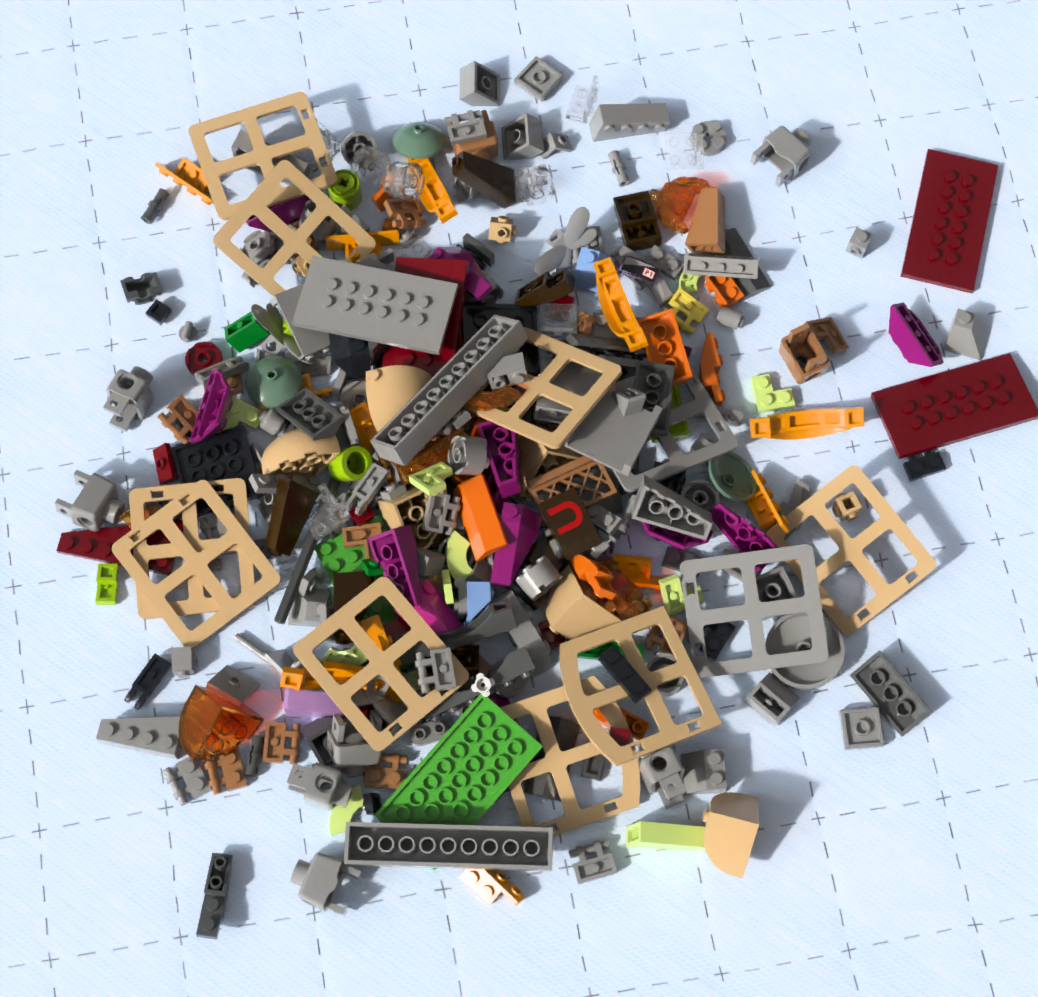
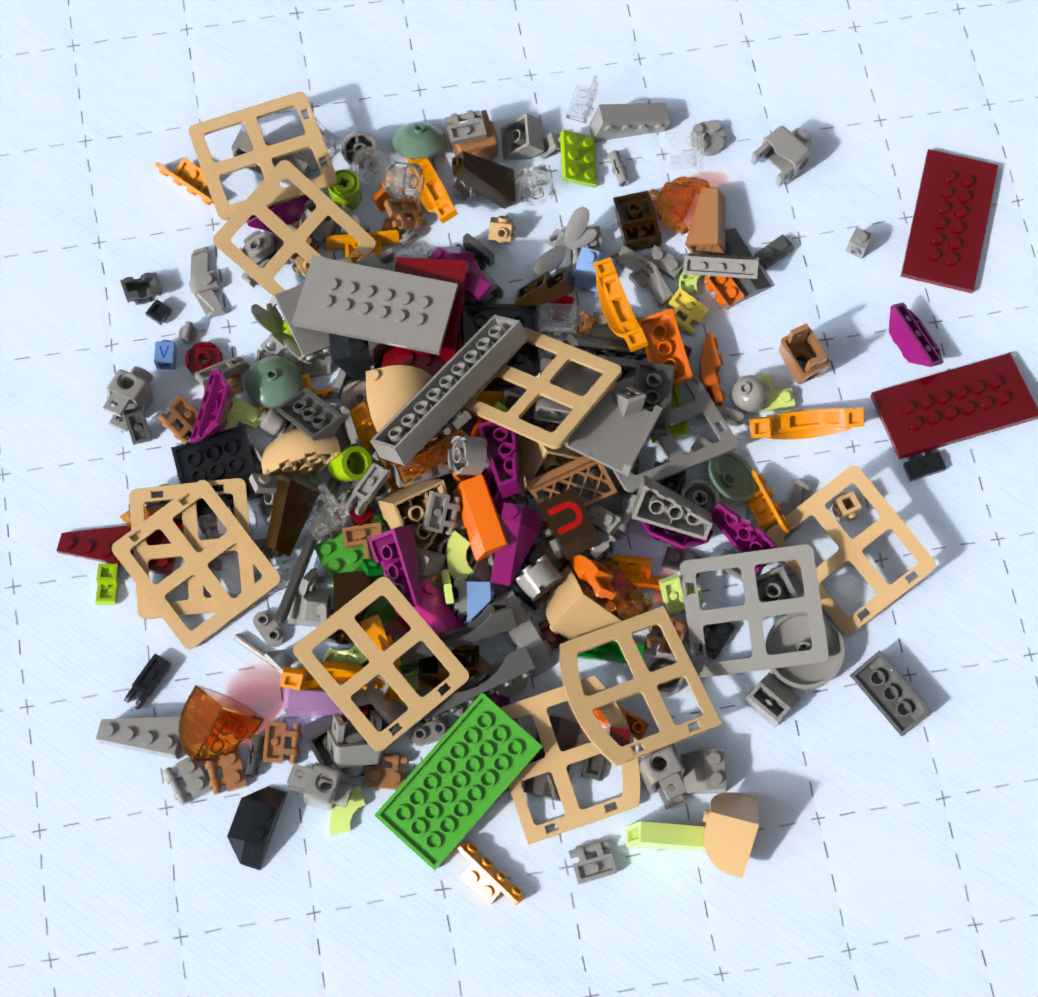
(94, 504): light grey piece -> none
(137, 425): none -> dark grey plate
(154, 206): dark grey pin -> none
(164, 464): dark red plate -> none
(165, 355): none -> medium blue brick
(183, 661): light grey brick -> none
(204, 283): none -> light grey plate
(215, 896): dark grey slope -> none
(232, 685): light grey plate -> none
(244, 332): green brick -> none
(255, 825): none -> black wedge
(268, 628): none -> light grey plate
(320, 880): light grey piece -> none
(371, 803): black plate -> none
(392, 491): light grey plate -> none
(431, 478): yellowish green plate -> none
(442, 668): light grey plate -> none
(449, 846): light grey brick -> none
(479, 85): light grey slope -> none
(489, 682): white plate -> none
(499, 398): clear orange tile -> none
(509, 371): light grey slope -> none
(538, 78): light grey plate -> none
(578, 158): none -> lime plate
(624, 674): black plate -> none
(639, 269): slope -> none
(730, 317): light grey brick -> none
(750, 394): none -> light grey cylinder
(774, 251): none -> dark grey plate
(827, 330): medium nougat plate -> none
(861, 728): light grey plate -> none
(967, 334): light grey slope -> none

